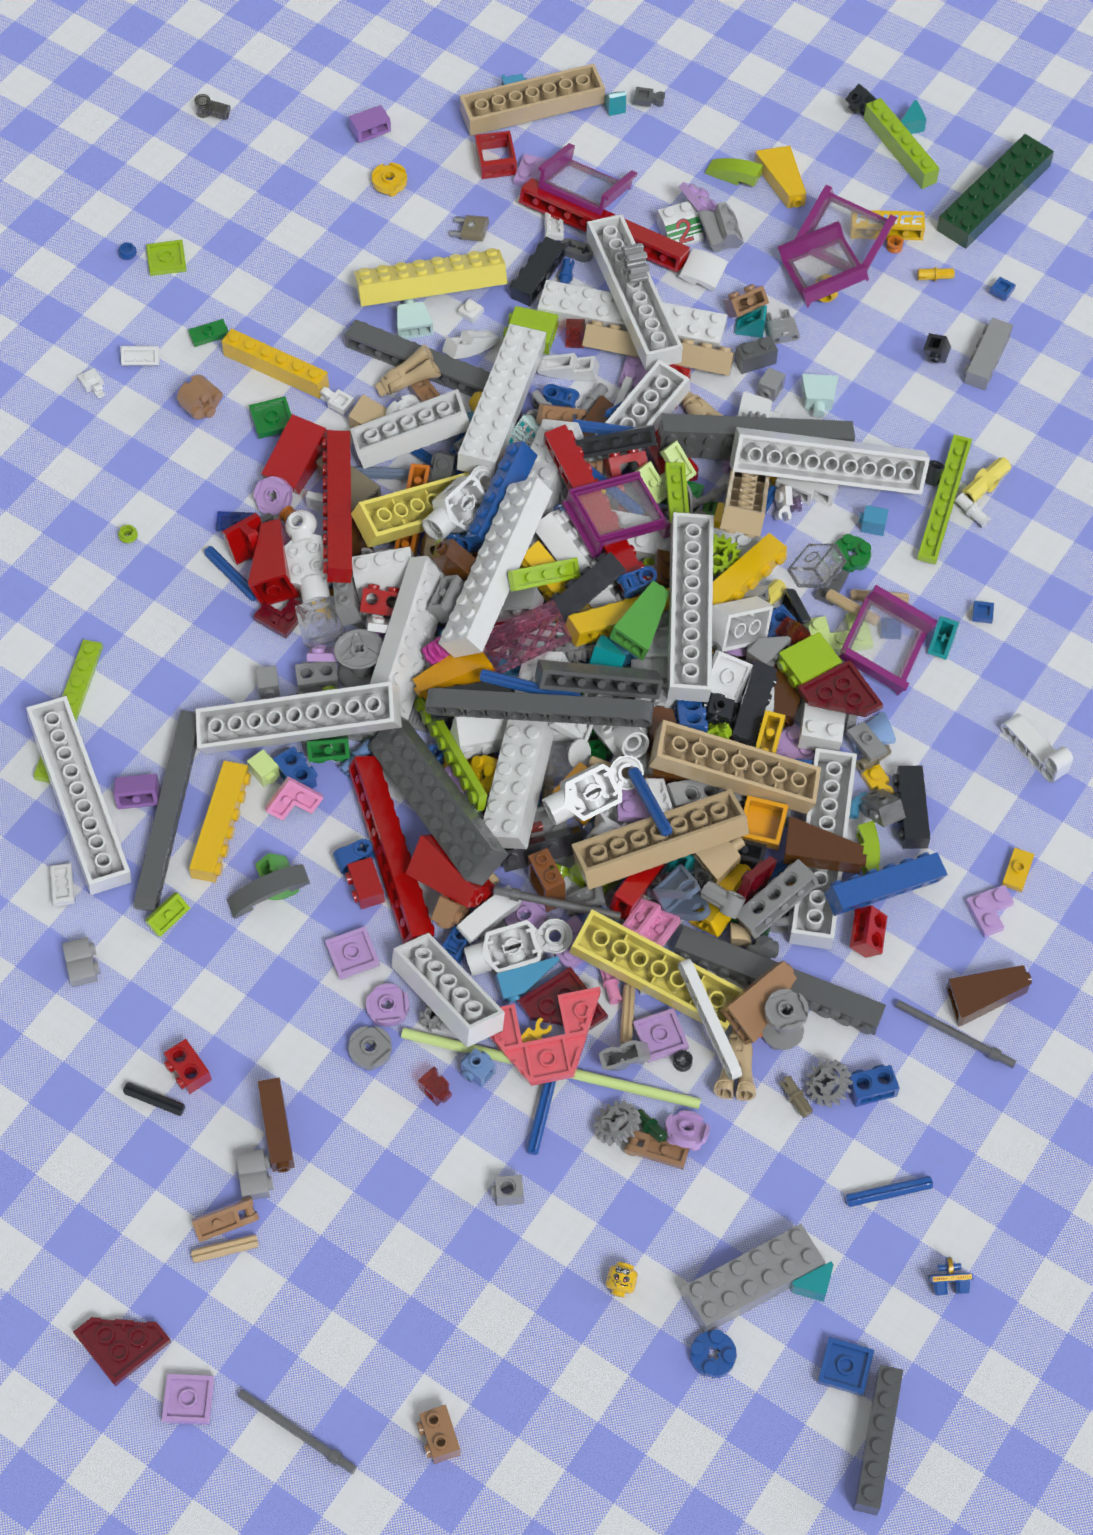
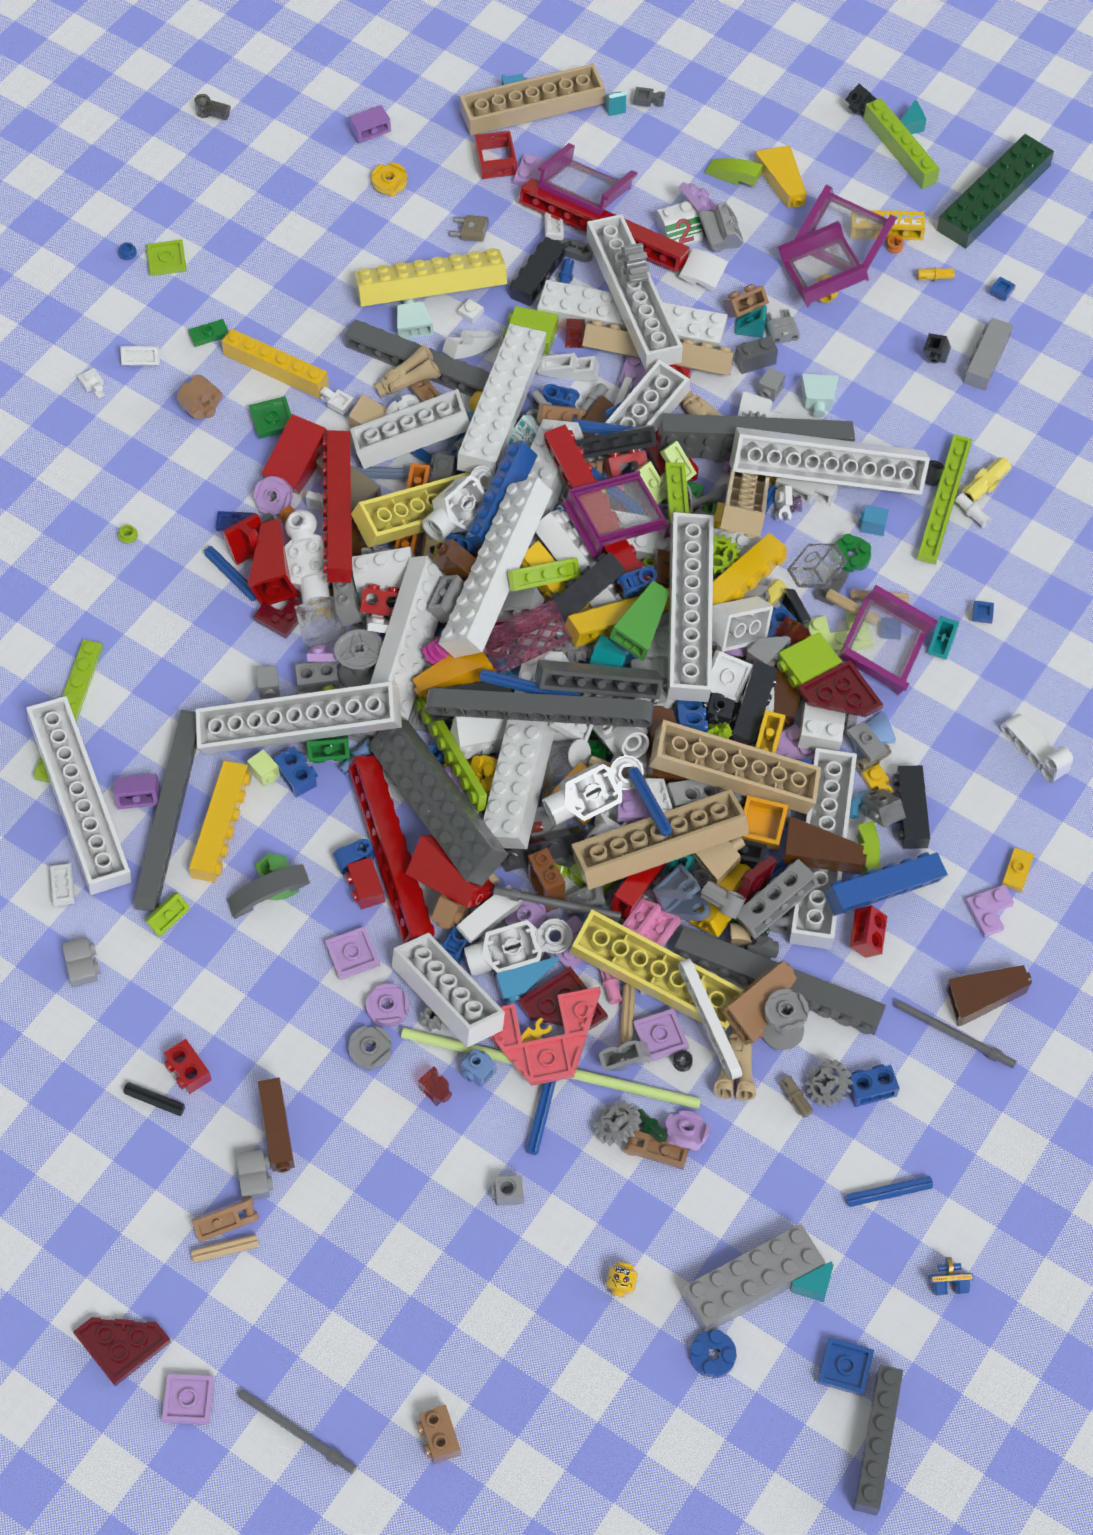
(292, 794): bright pink plate -> none

